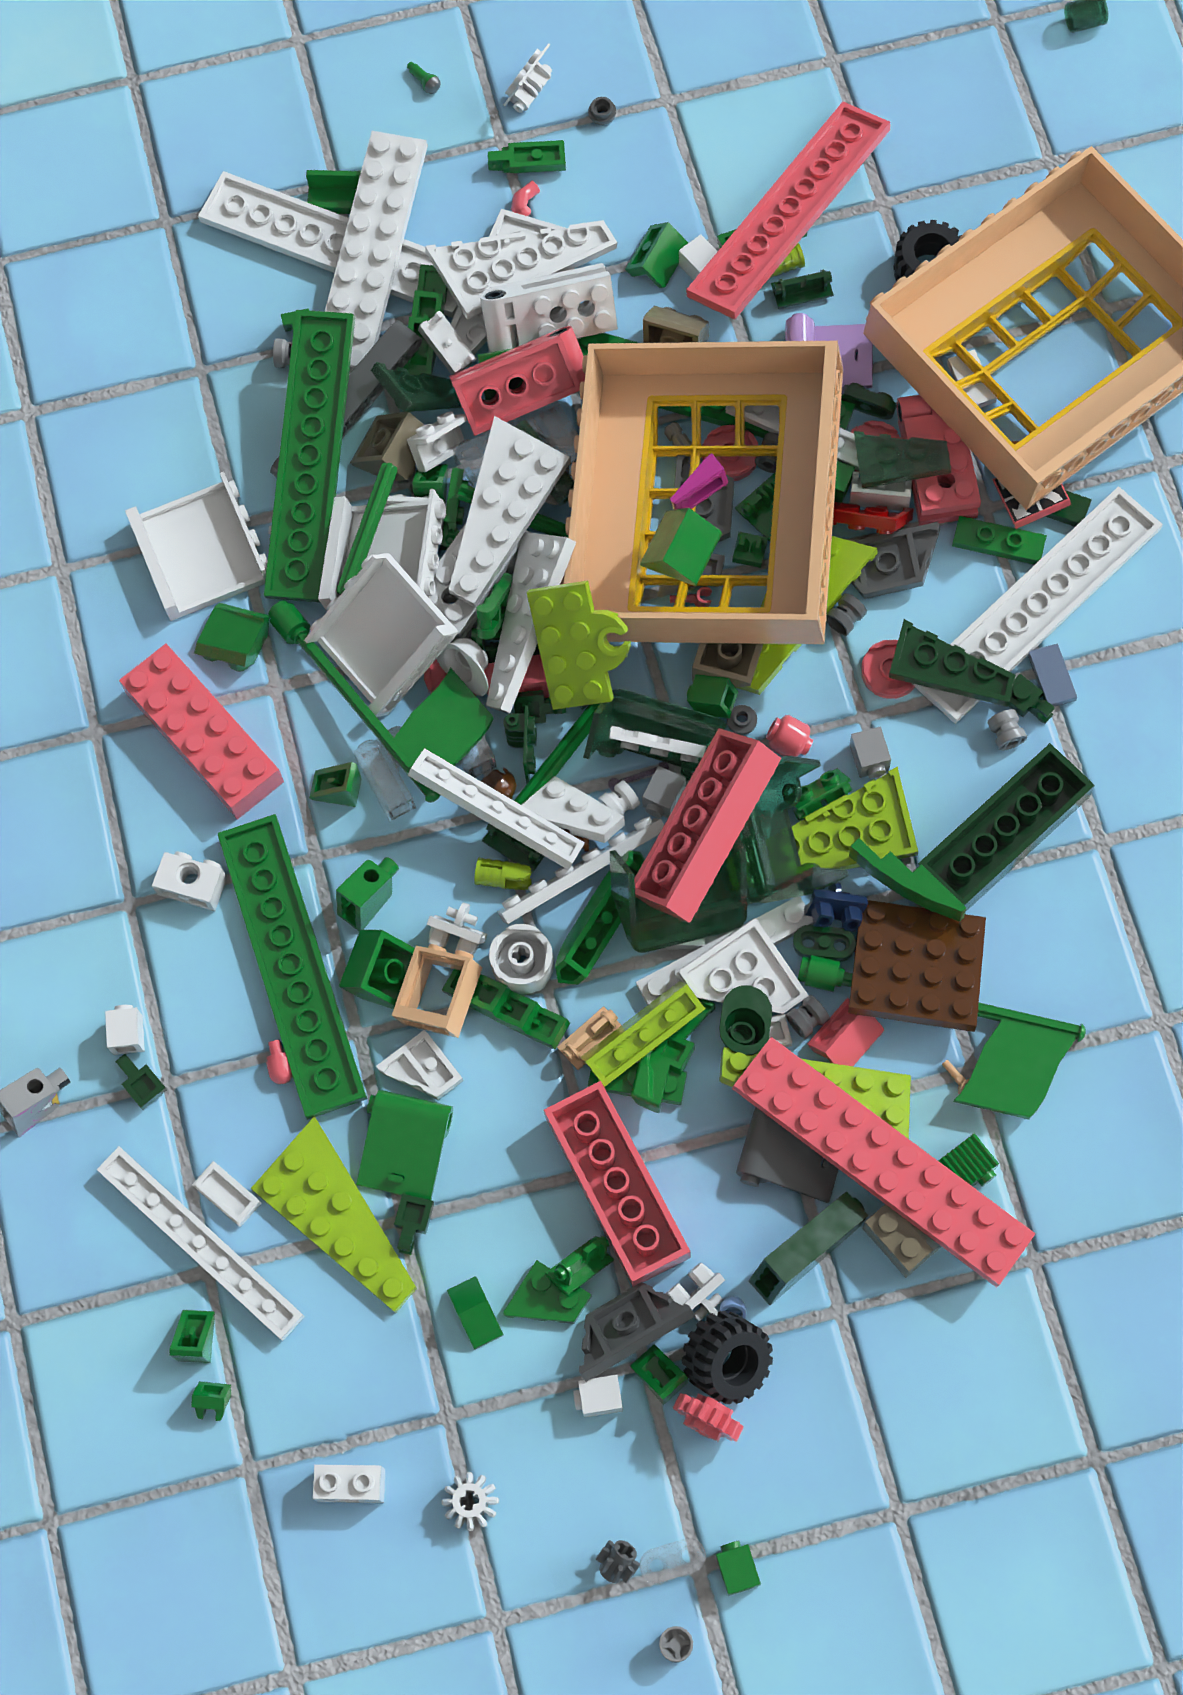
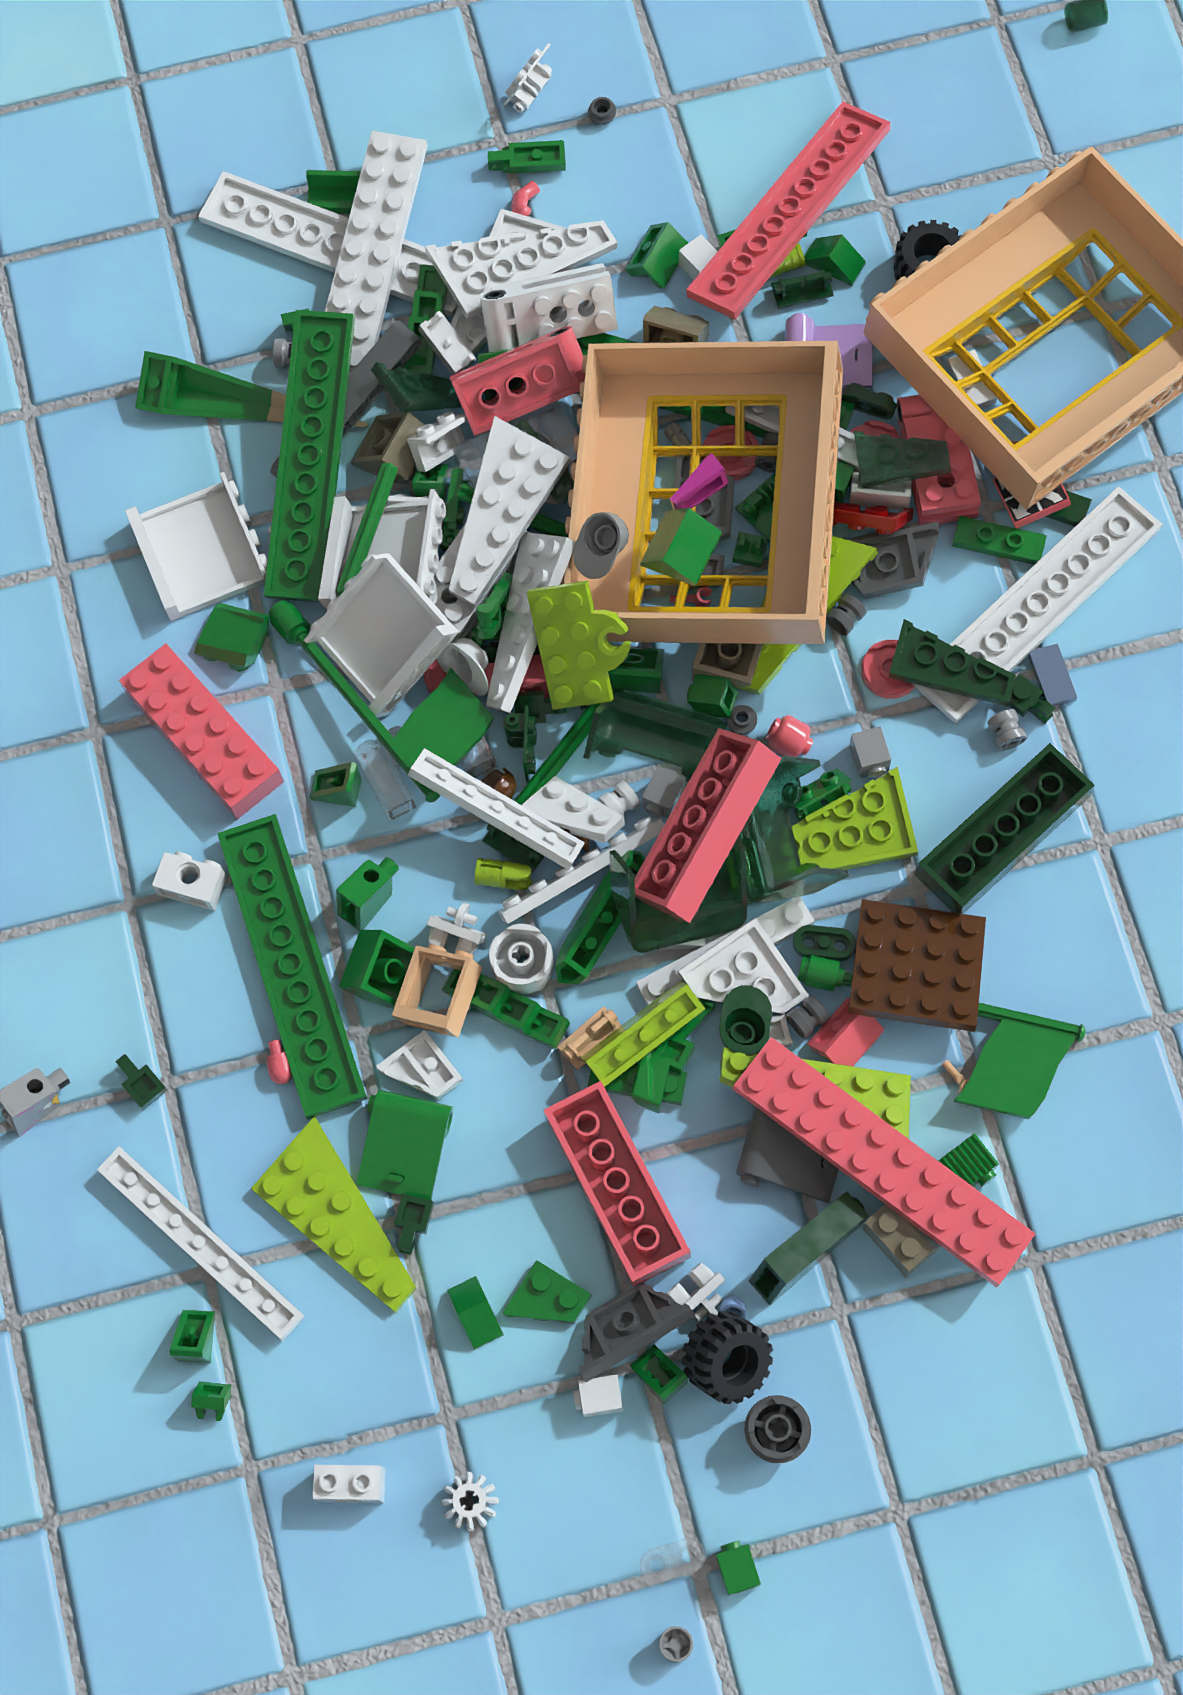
(124, 1030): white brick -> none
(188, 389): none -> green plate
(226, 1194): white tile -> none
(429, 82): green piece -> none
(581, 1265): green hinge -> none
(599, 544): none -> light grey cap
(613, 781): clear purple hinge -> none
(618, 1561): dark grey gear -> none
(639, 671): none -> green slope
(659, 745): white wing -> none
(708, 1417): coral gear -> none
(777, 1429): none -> dark grey cone
(836, 256): none -> green slope
(836, 905): dark blue hips -> none
(915, 886): green slope -> none

